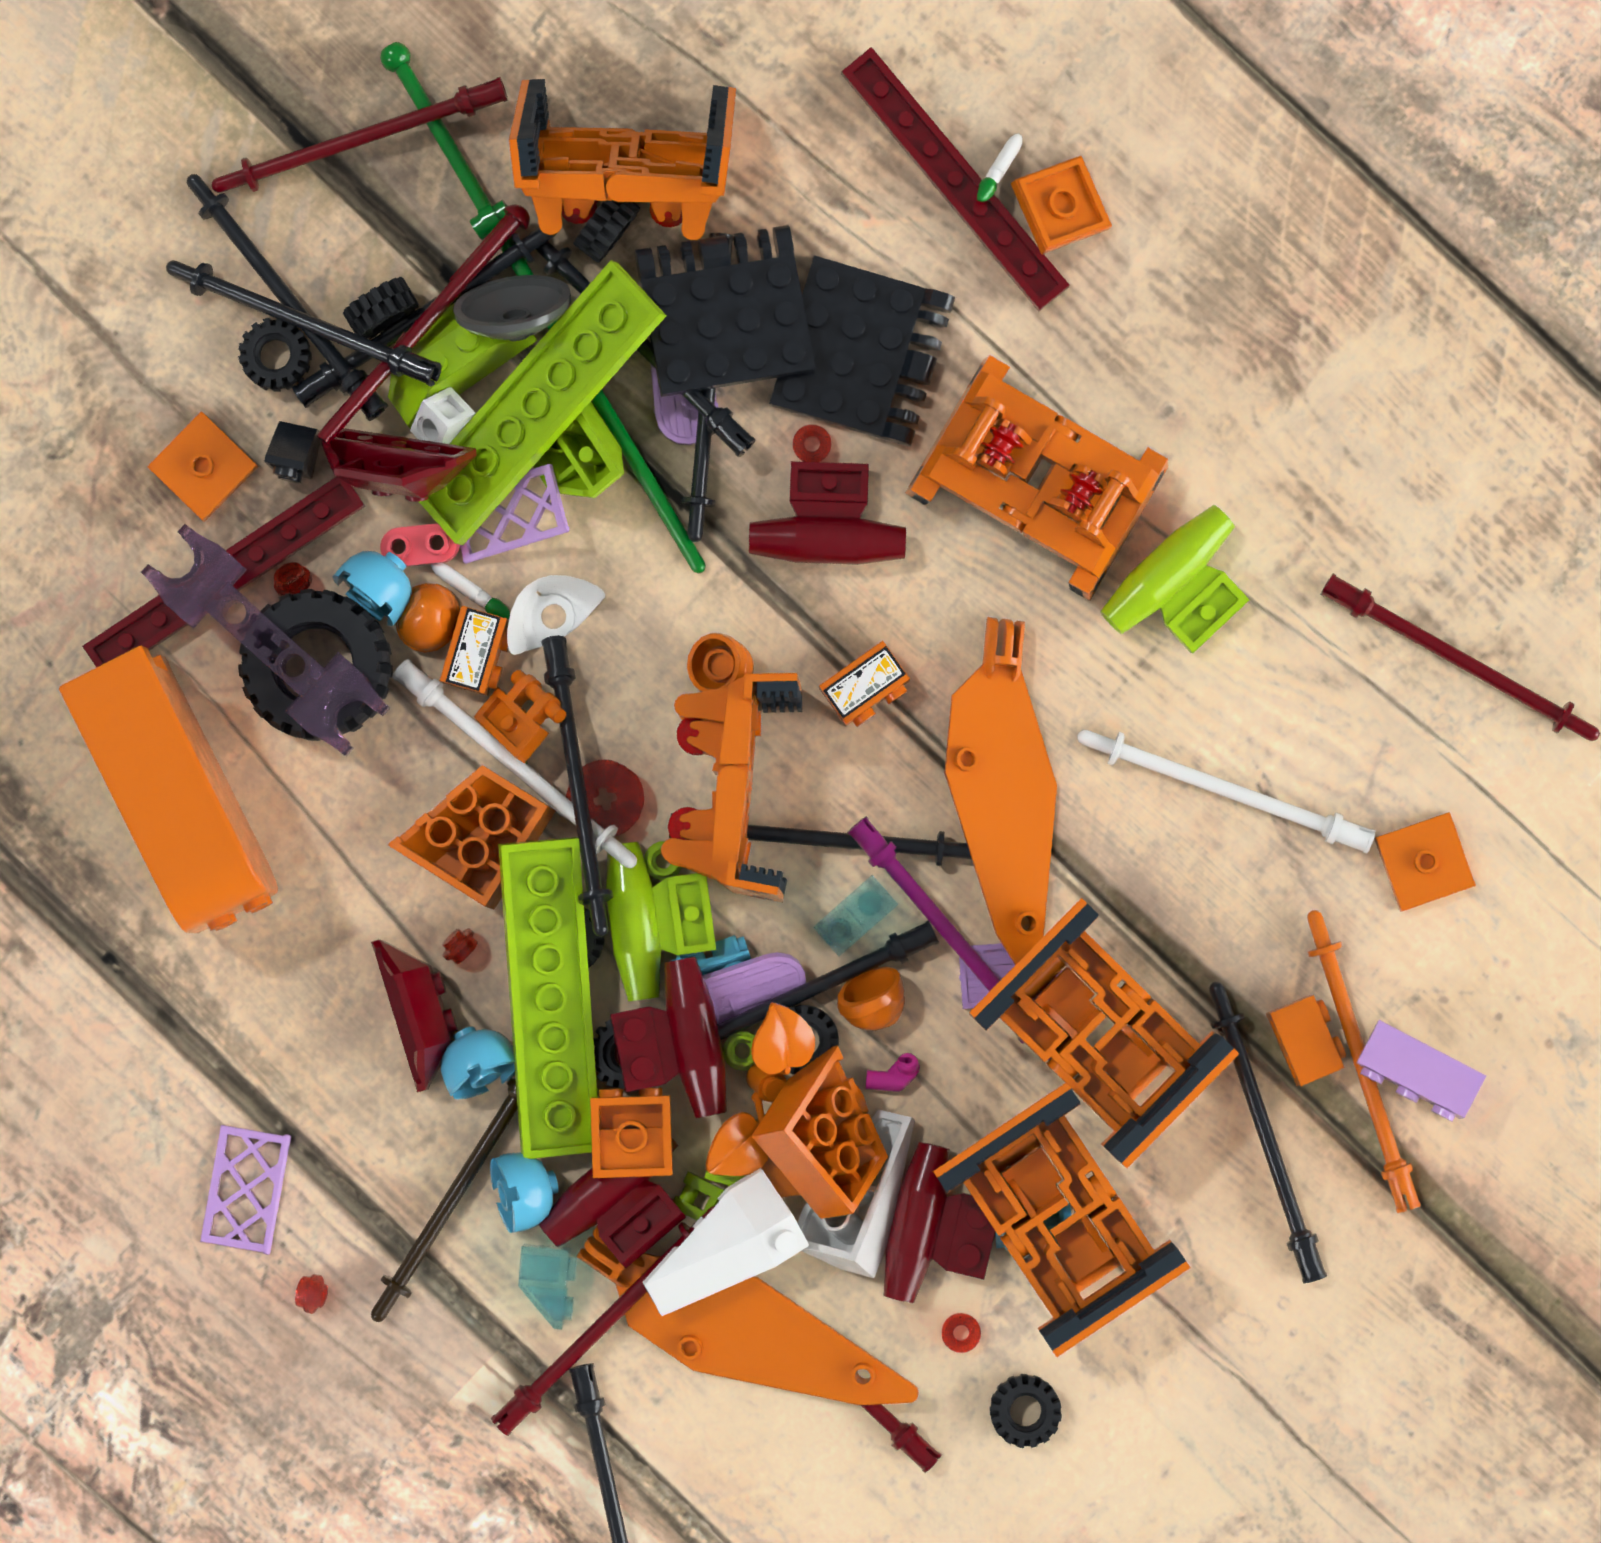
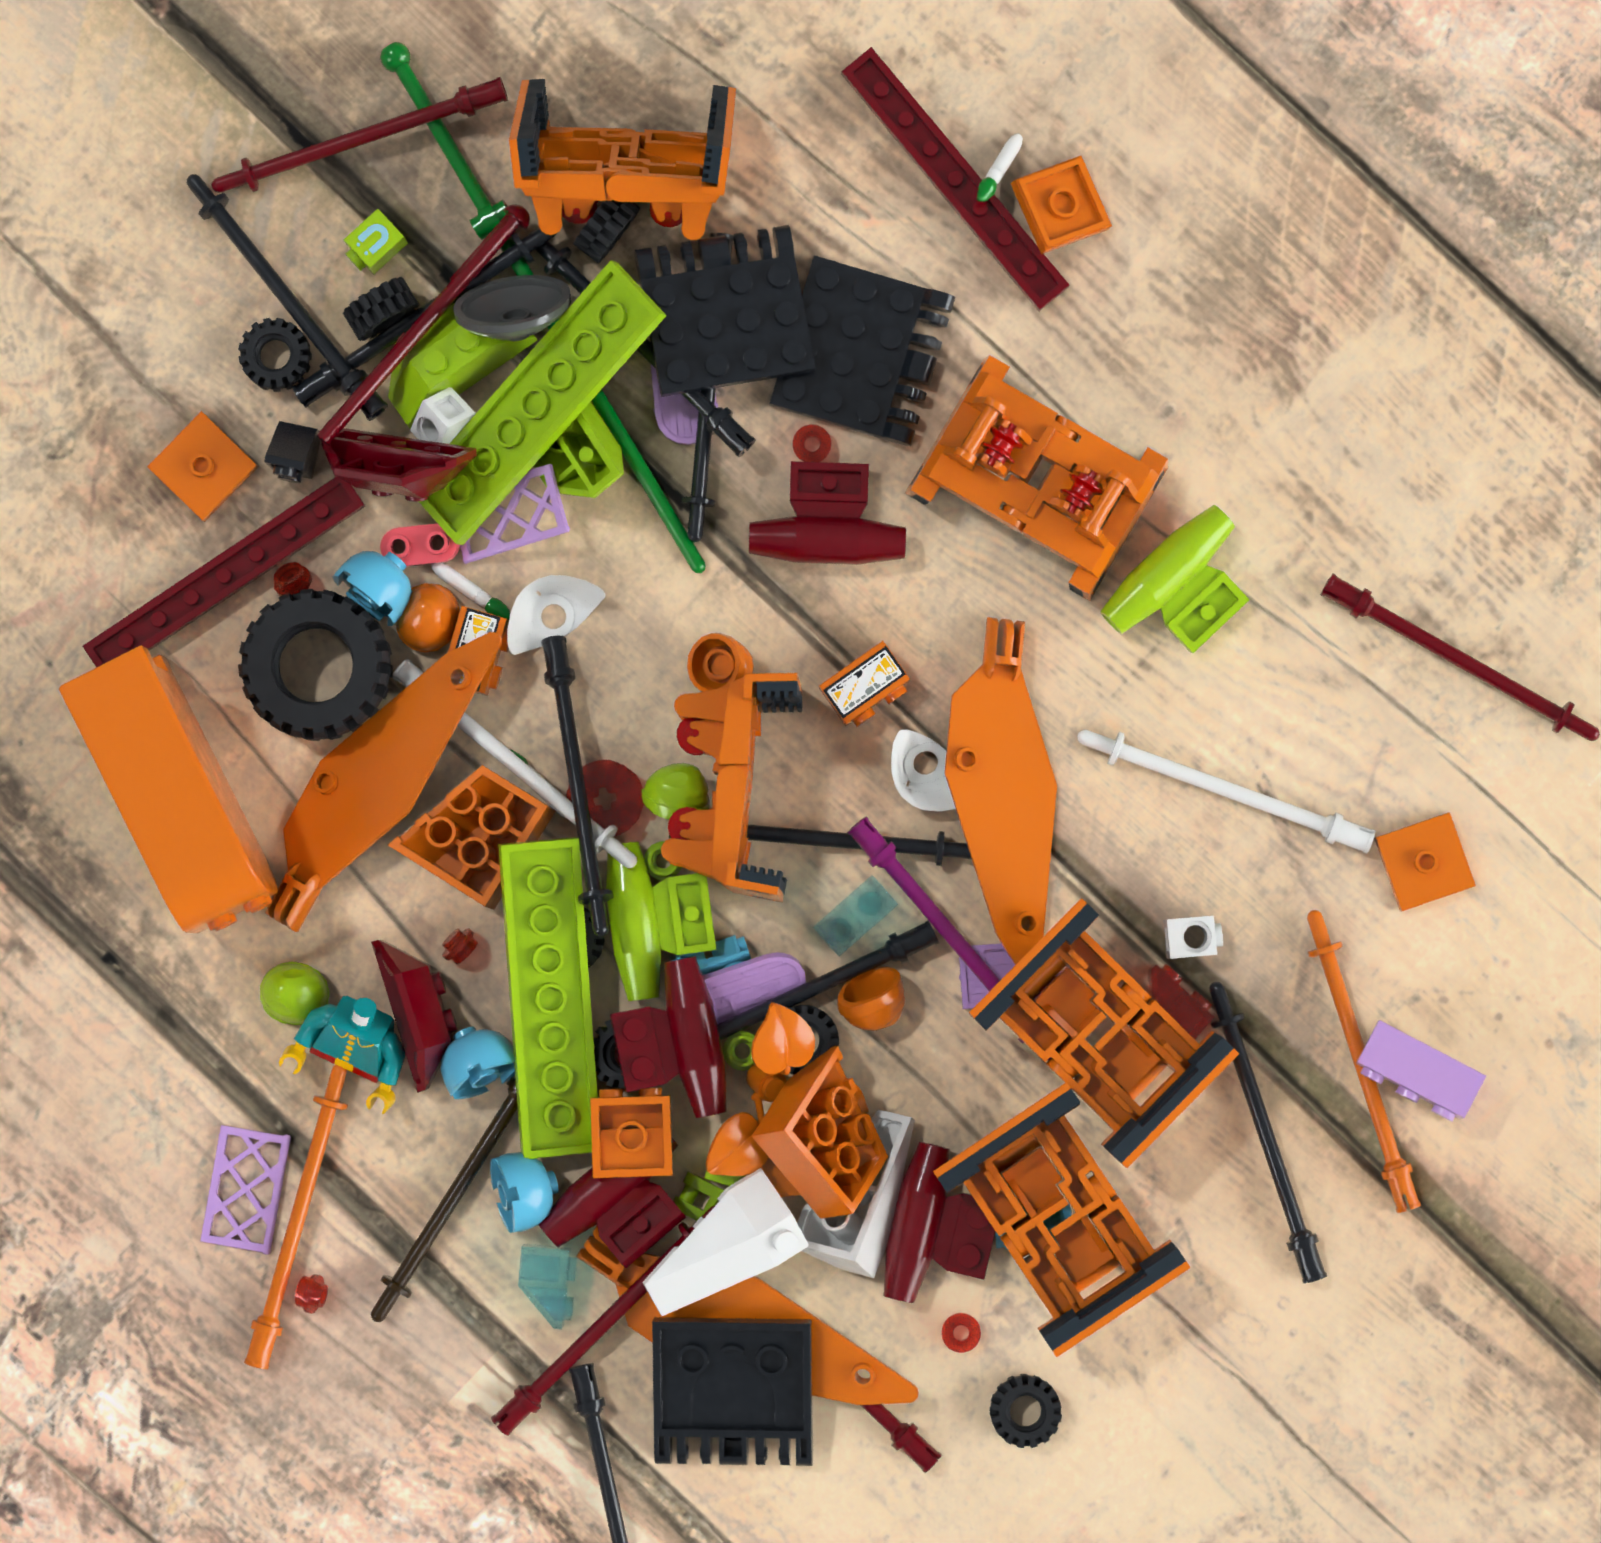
(211, 591): clear purple piece -> none
(267, 1325): none -> orange bar
(293, 992): none -> lime hat
(356, 1039): none -> teal torso
(374, 242): none -> lime brick
(375, 777): none -> orange wing
(399, 360): black bar -> none
(513, 726): orange plate -> none
(675, 788): none -> lime hat
(732, 1384): none -> black hinge
(897, 1077): dark pink arm -> none
(924, 791): none -> white piece
(1174, 937): none -> white brick
(1187, 1009): none -> clear red slope
(1306, 1039): orange brick -> none

